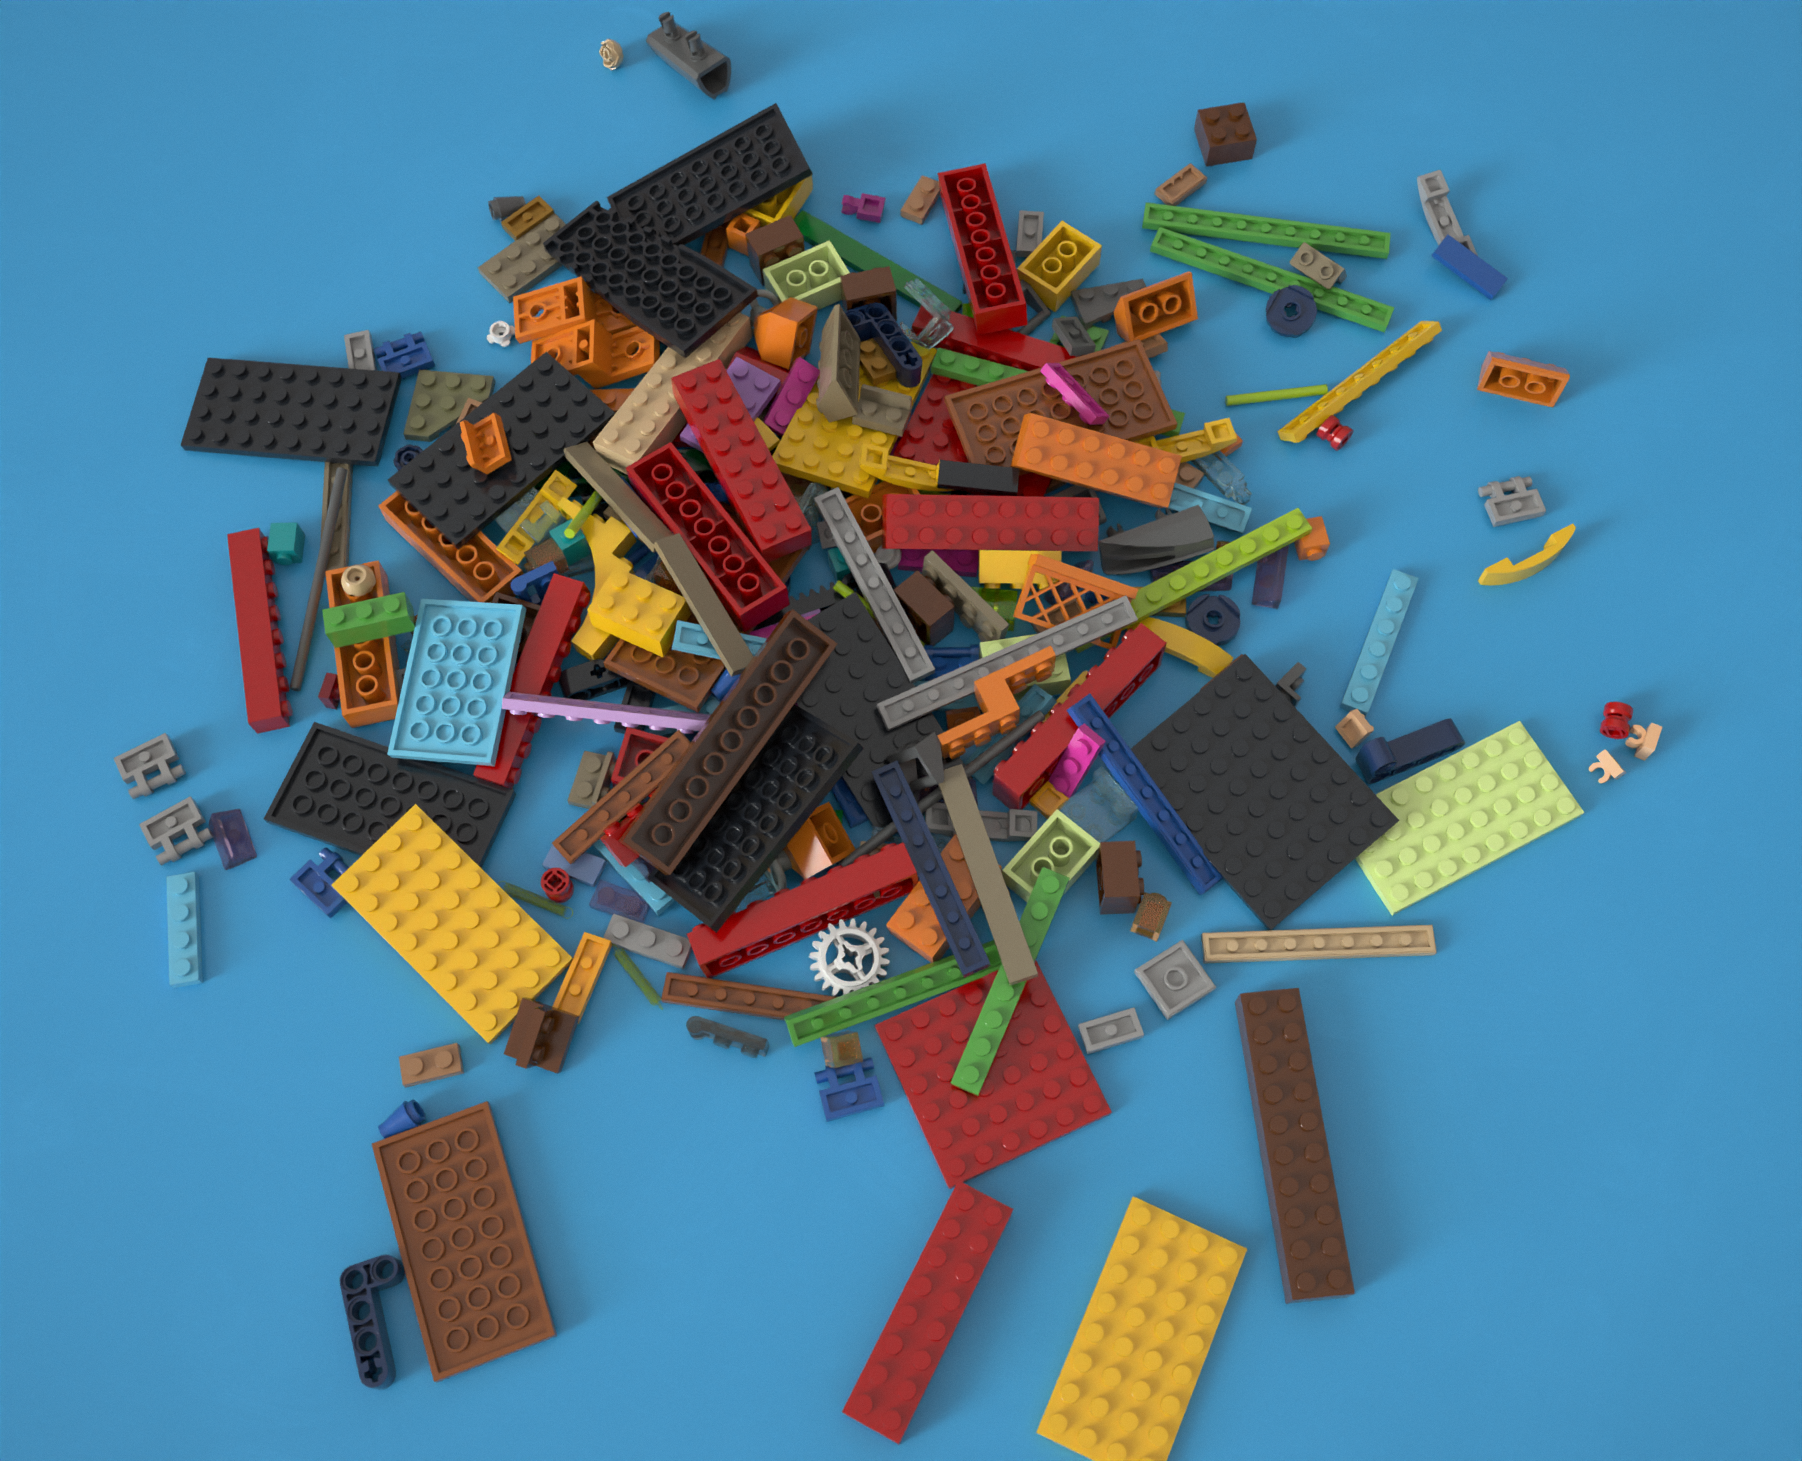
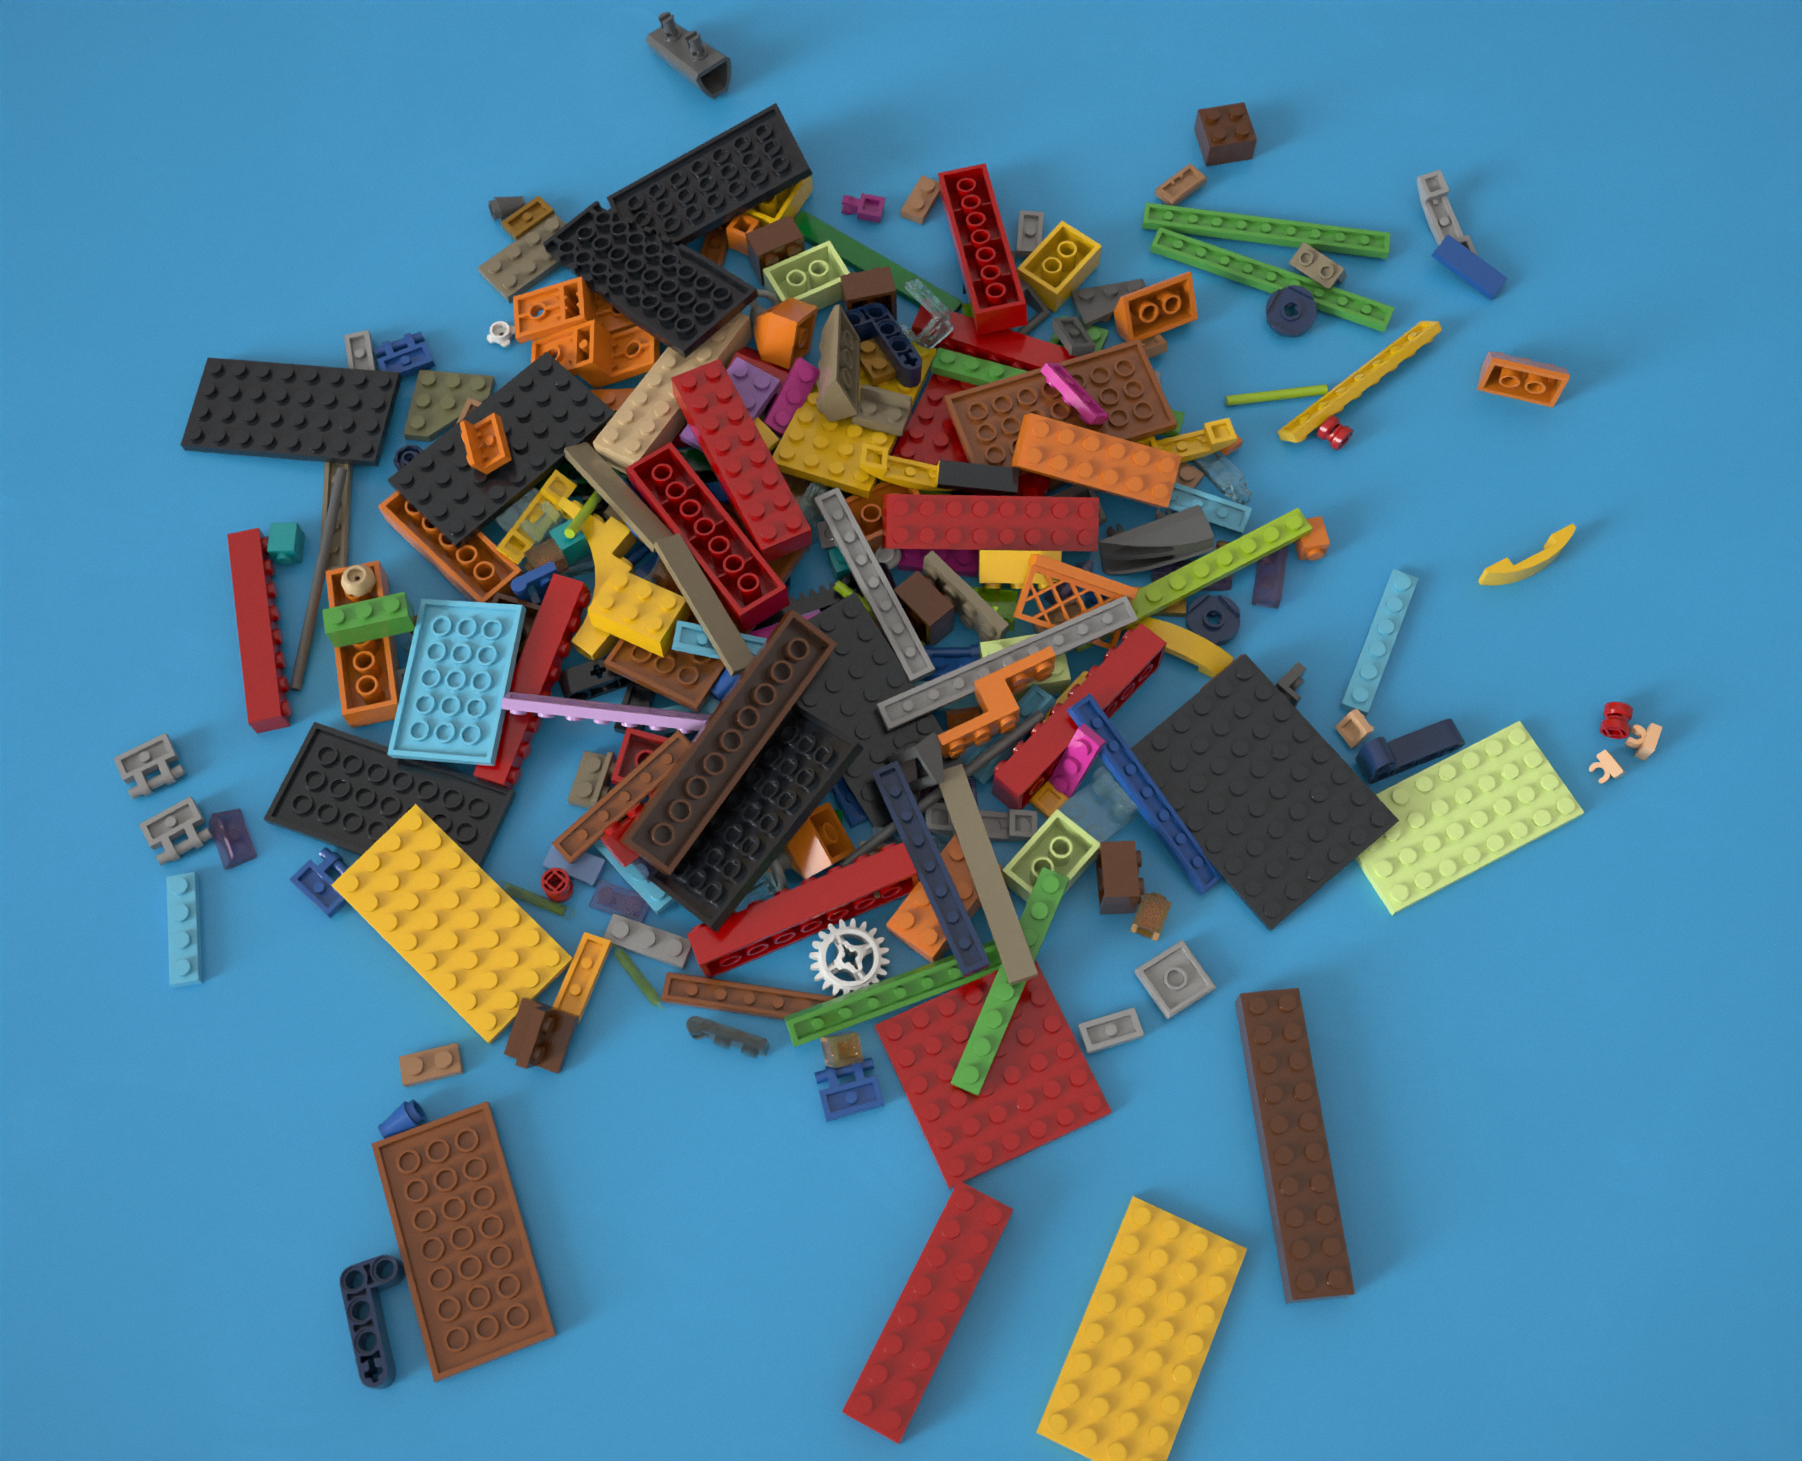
(329, 691): dark red plate -> none
(611, 53): tan plate -> none
(1318, 944): tan tile -> none
(1513, 507): light grey plate -> none

